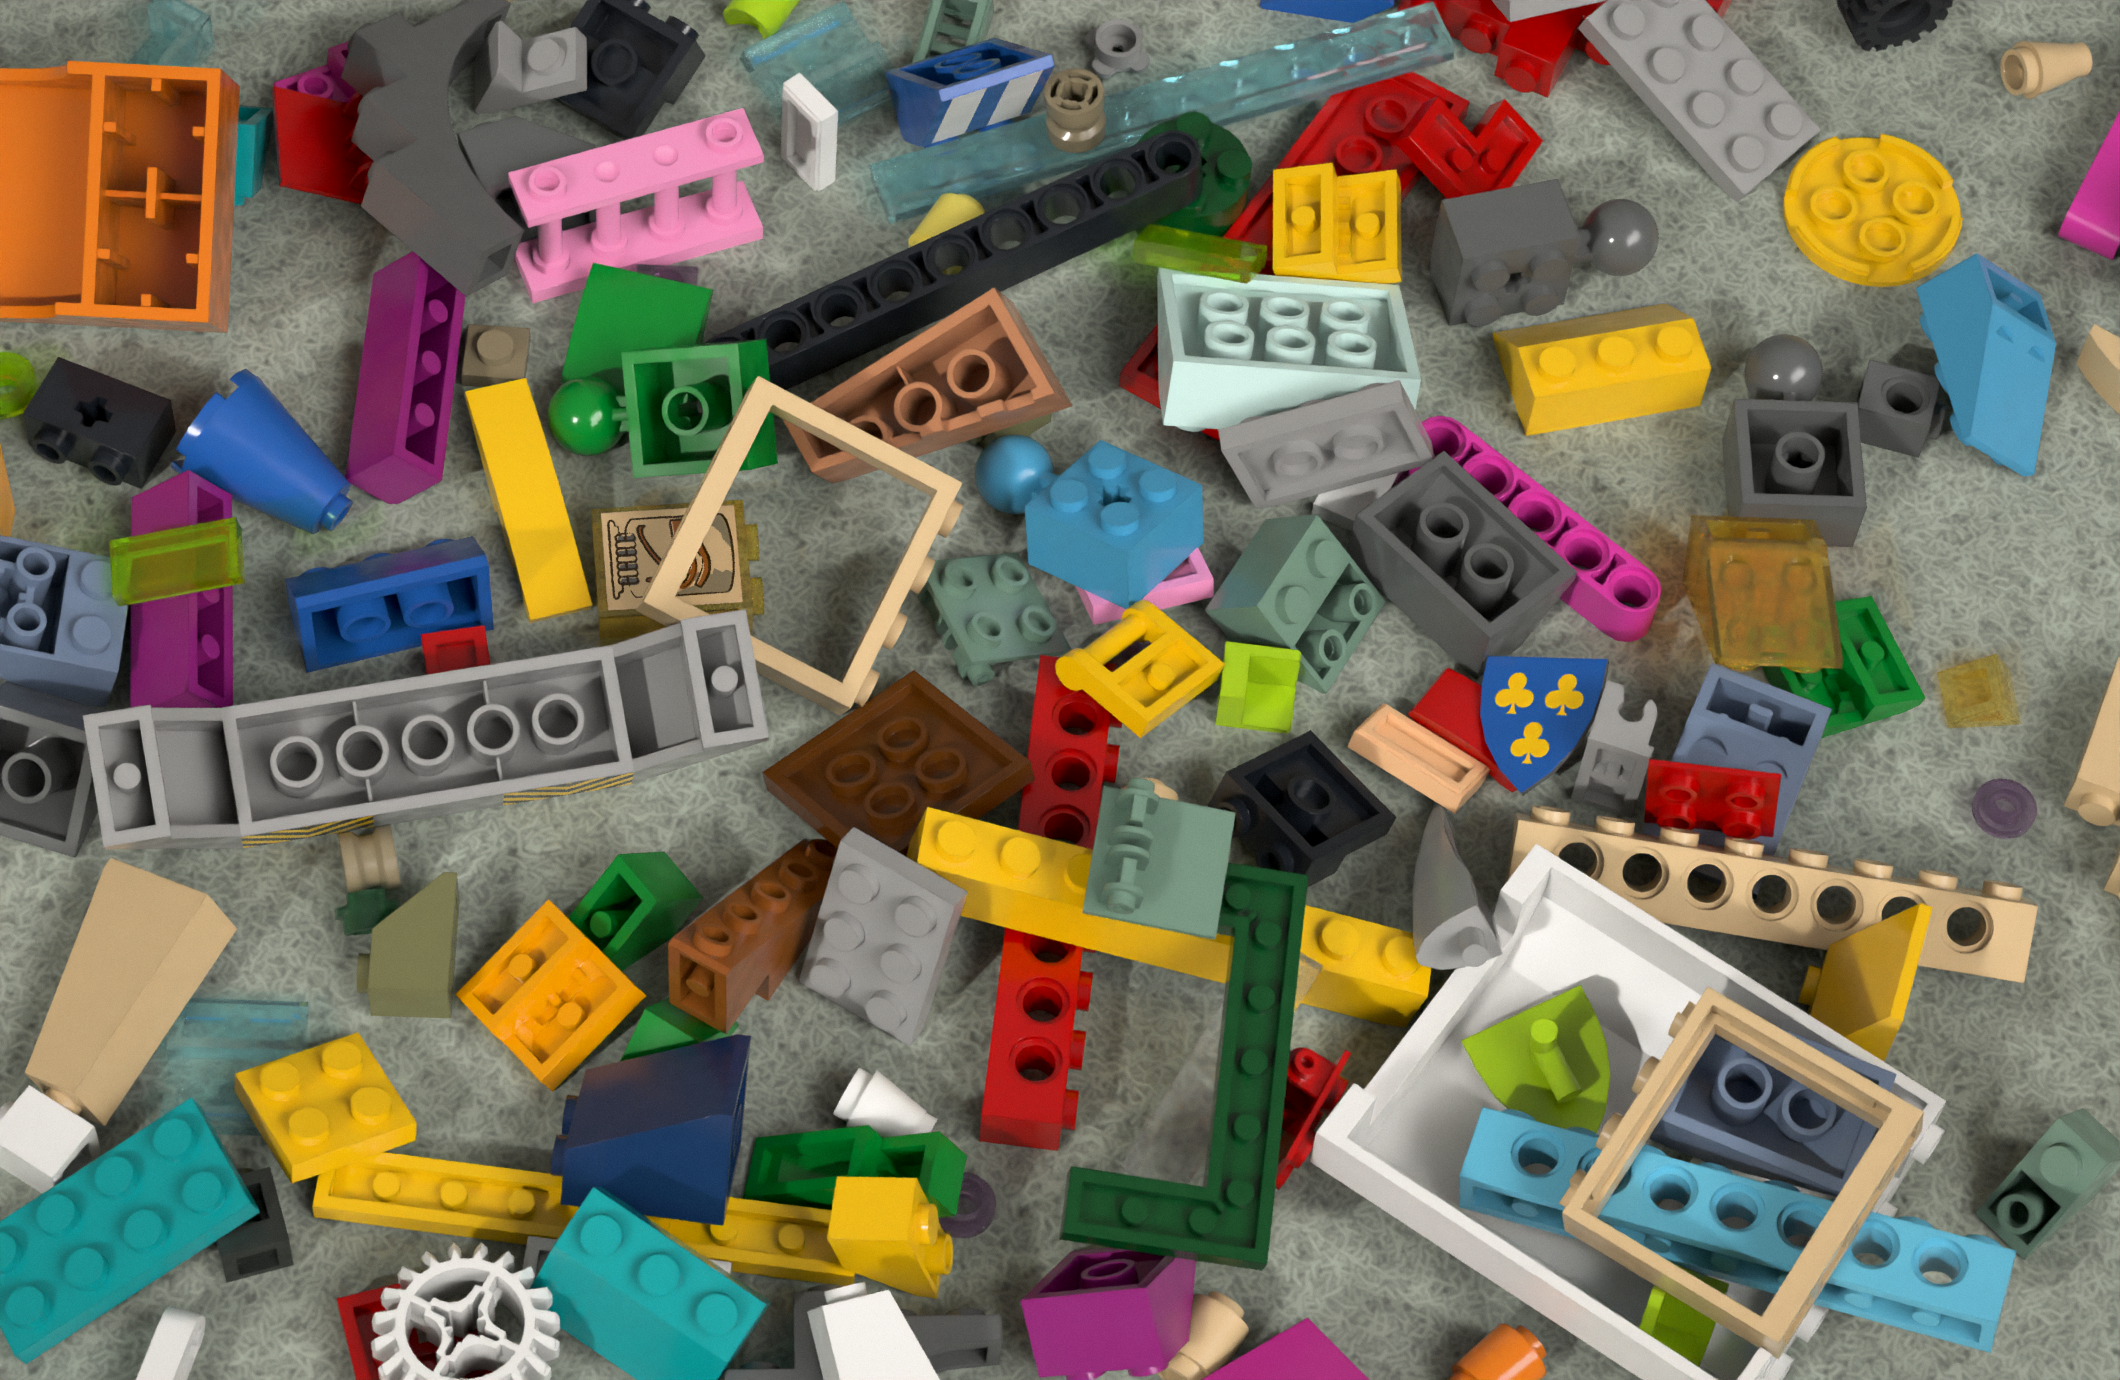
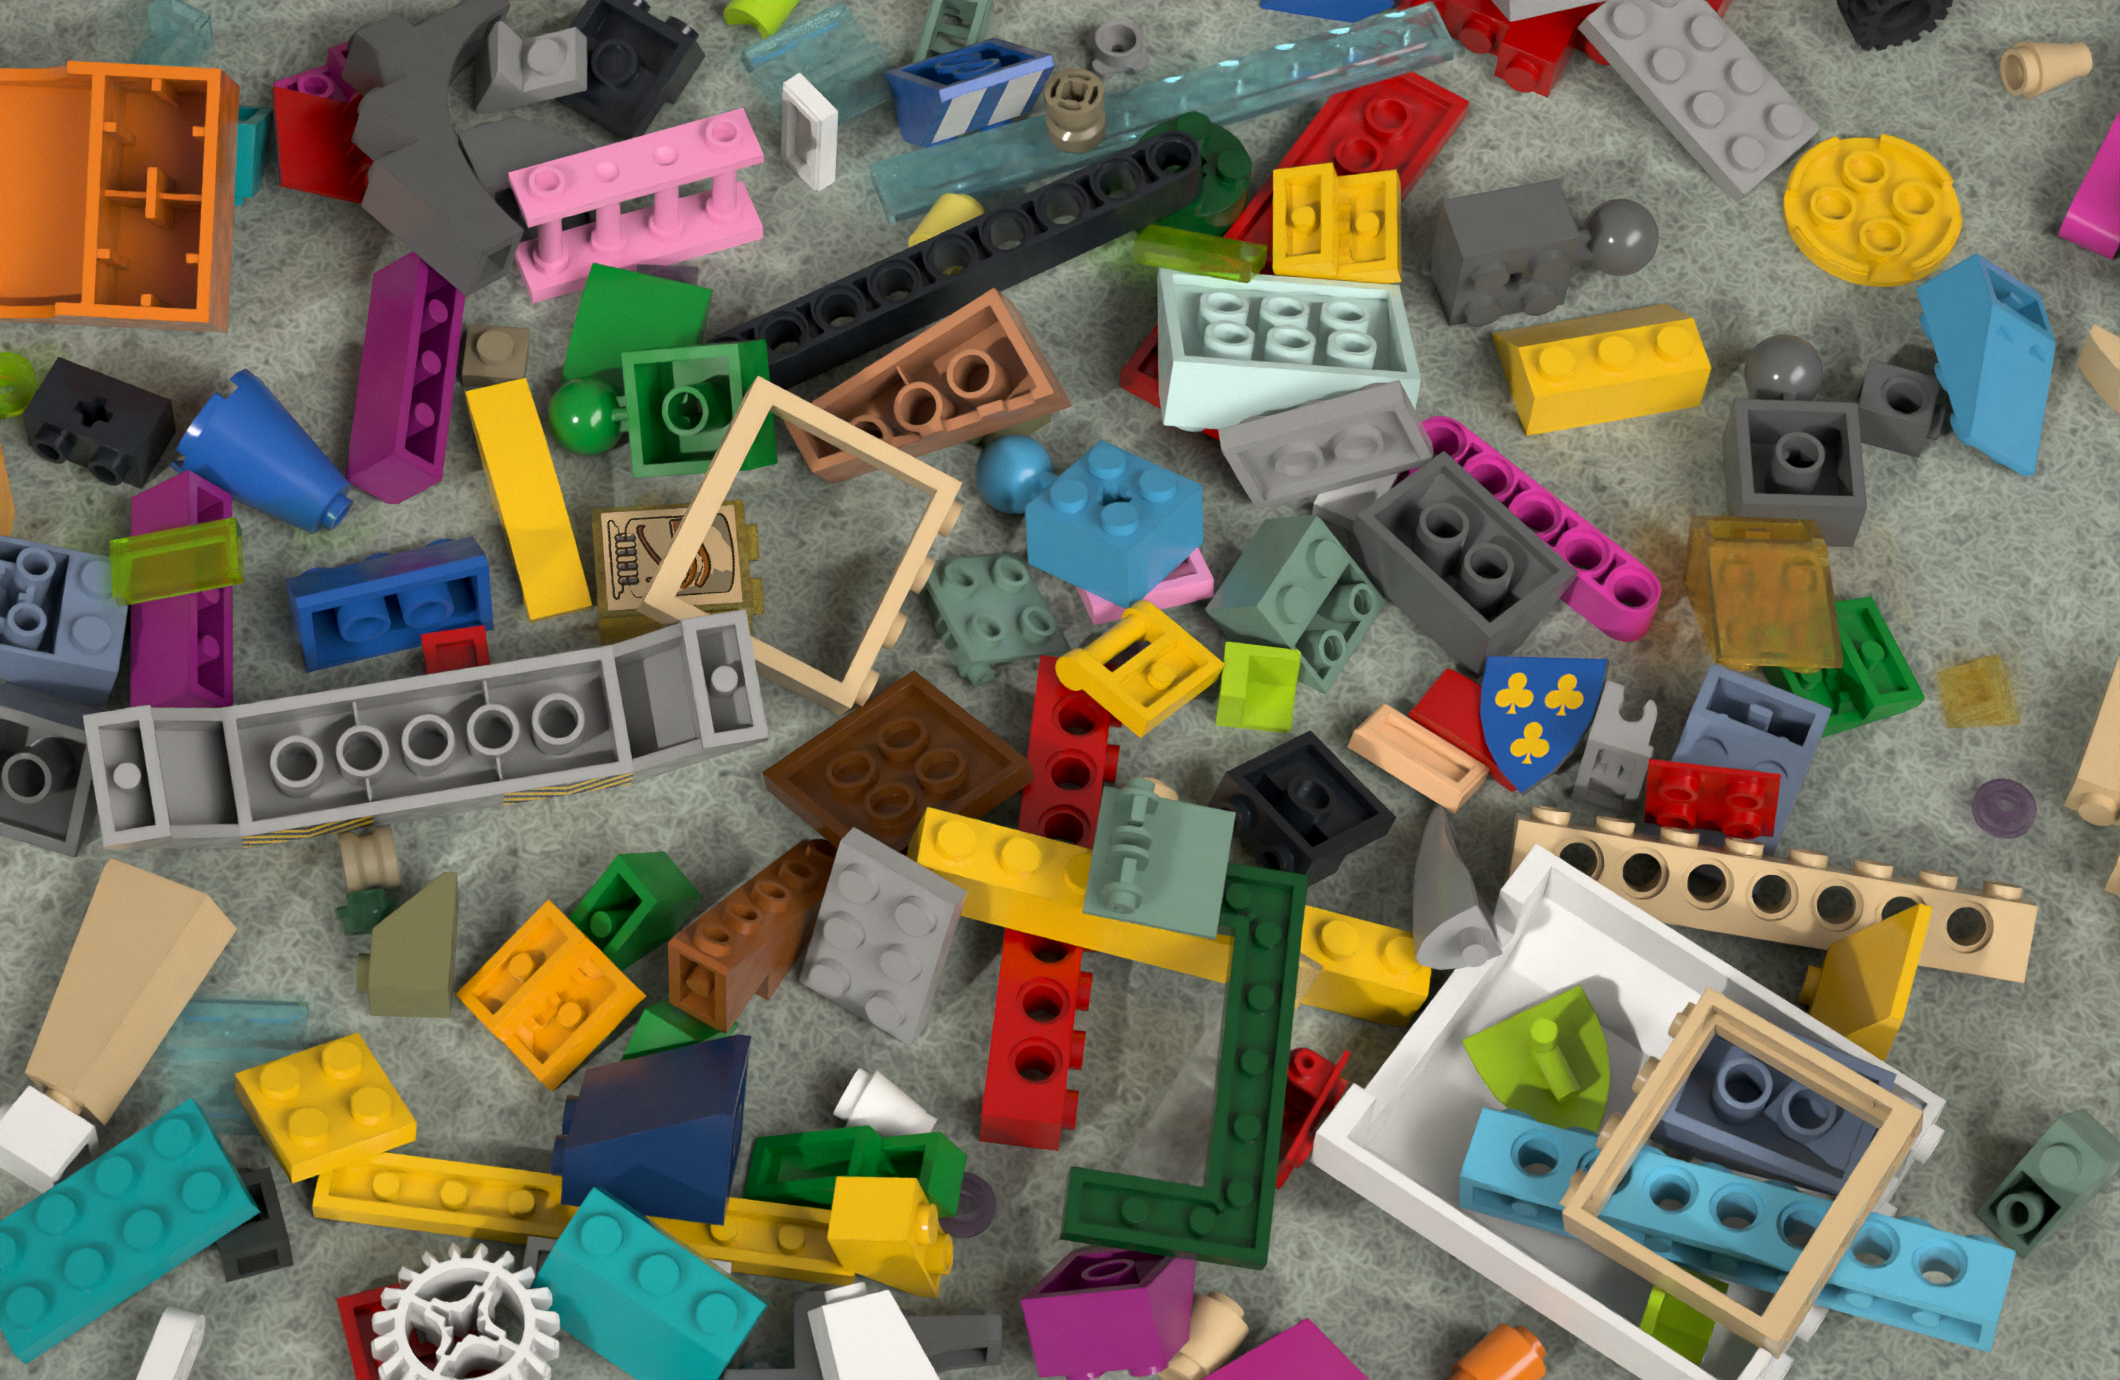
(1465, 160): red plate -> none

